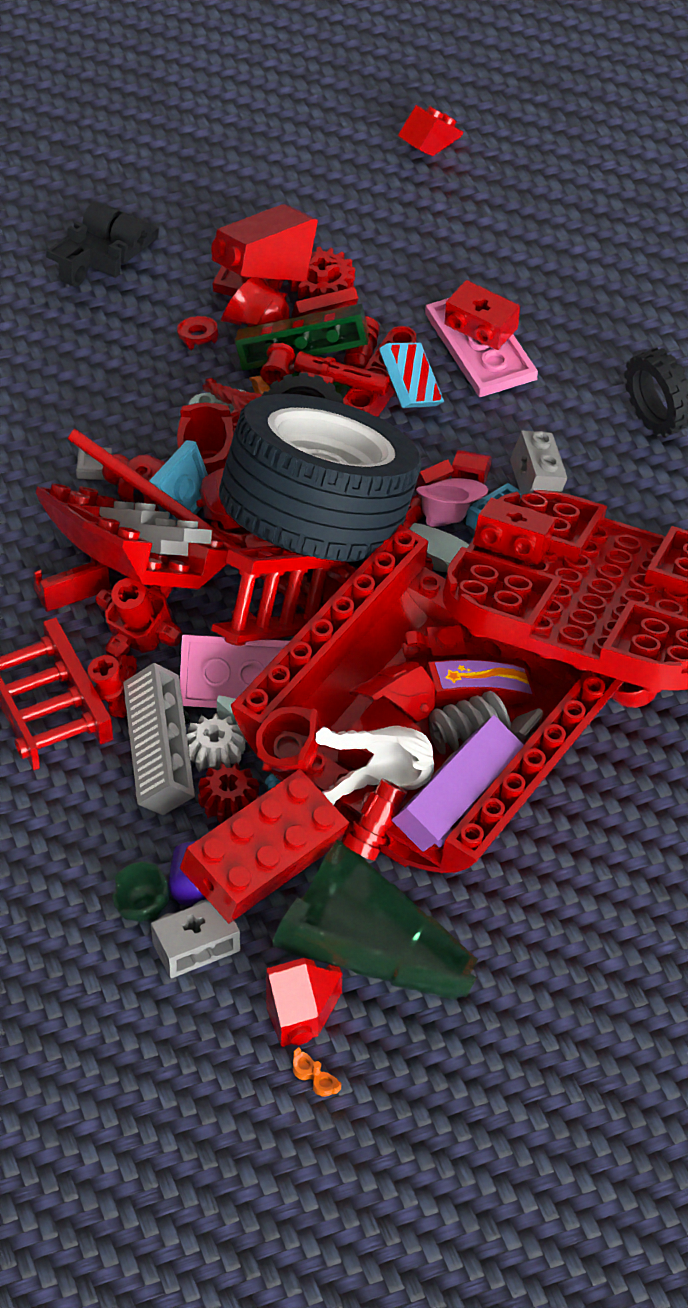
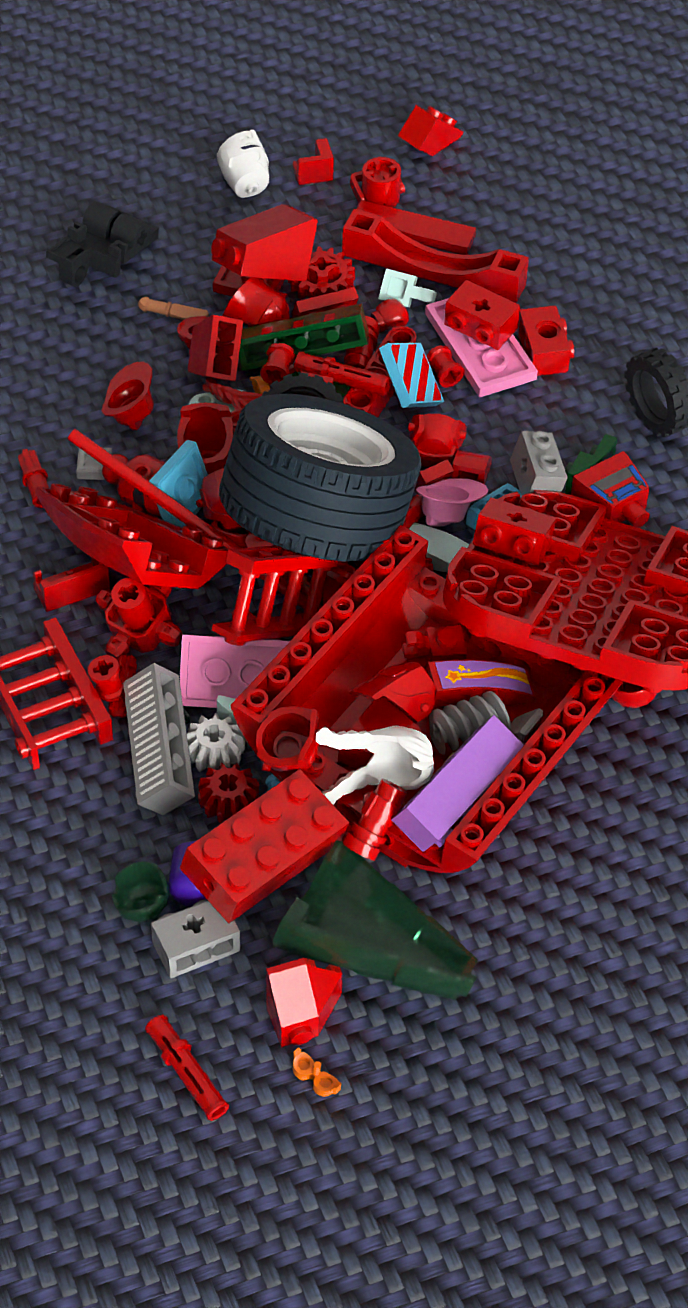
(33, 474): none -> red axle
(130, 395): none -> red piece
(157, 527): light grey slope -> none
(168, 309): none -> nougat piece
(178, 1055): none -> red pin
(215, 350): none -> red torso
(244, 168): none -> white helmet
(315, 168): none -> red panel
(377, 242): none -> red arch
(380, 182): none -> red piece
(390, 314): none -> red piece
(404, 288): none -> light aqua plate
(425, 229): none -> red tile
(436, 437): none -> red helmet
(447, 370): none -> red bush
(545, 339): none -> red brick
(584, 460): none -> dark green slope
(617, 486): none -> red torso

